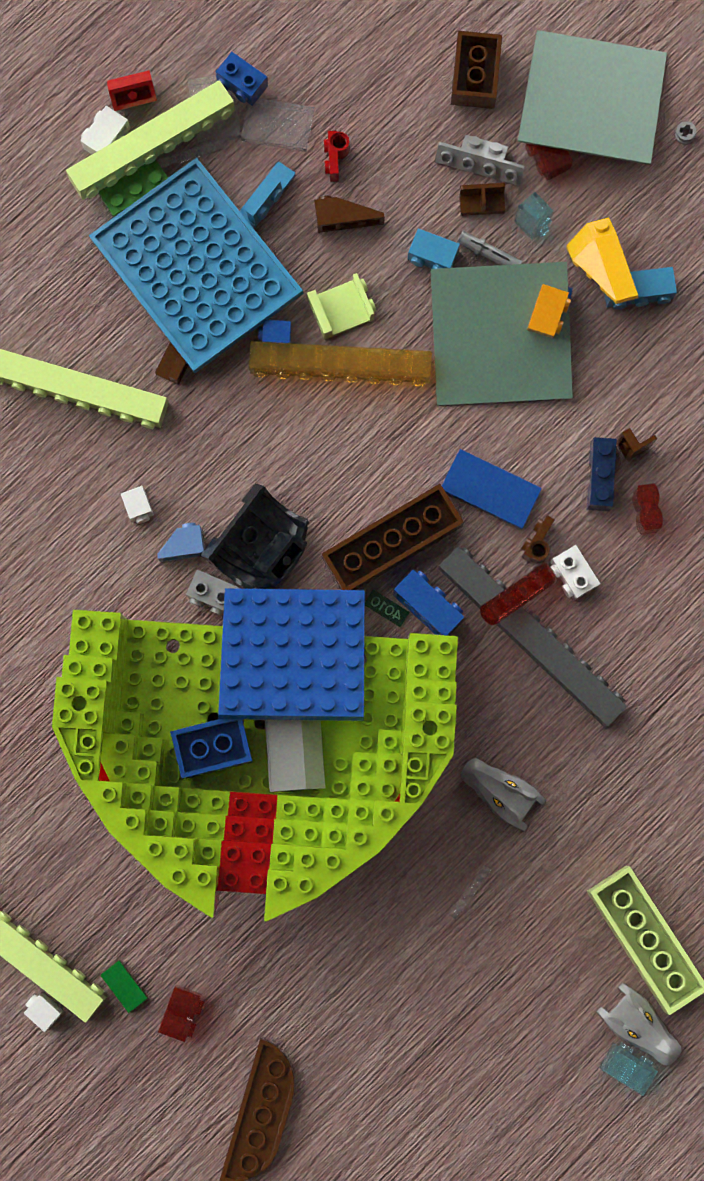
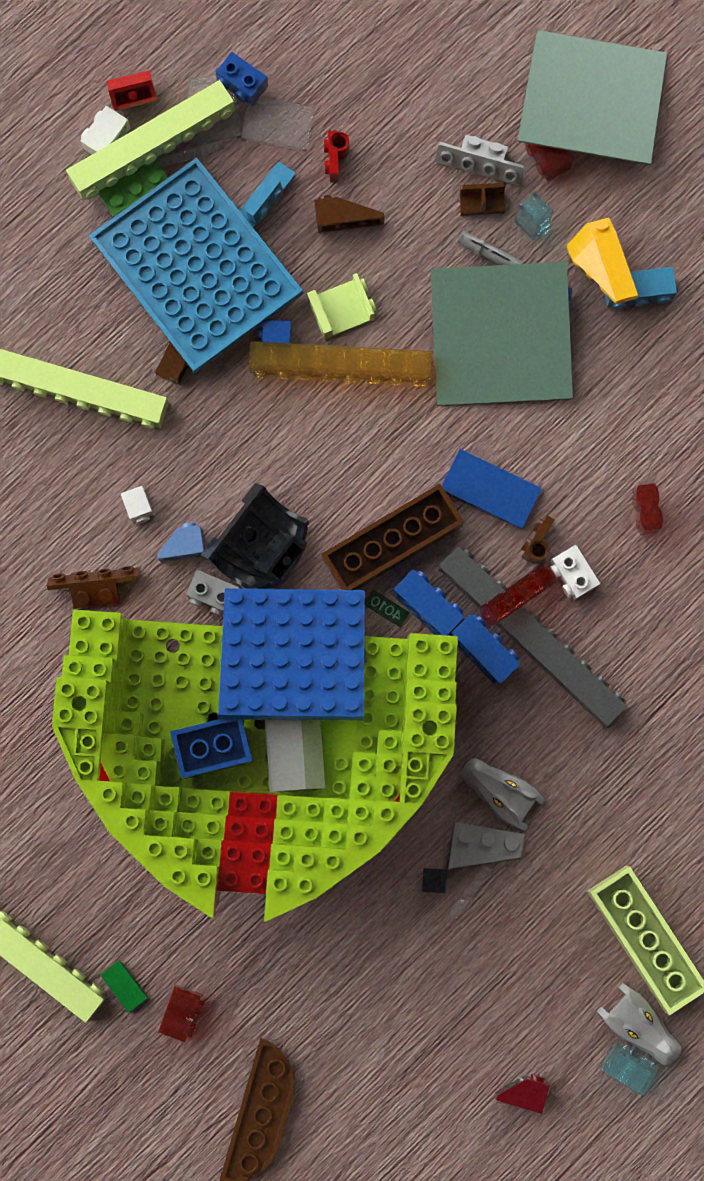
(43, 1011): white brick -> none
(95, 587): none -> reddish brown bracket
(432, 251): dark azure brick -> none
(434, 880): none -> black plate
(476, 69): reddish brown brick -> none
(482, 845): none -> light grey wing
(485, 649): none -> blue brick
(525, 1093): none -> dark red slope
(548, 311): light orange brick -> none
(601, 485): dark blue arch -> none
(631, 447): reddish brown panel -> none
(690, 137): light grey bush -> none

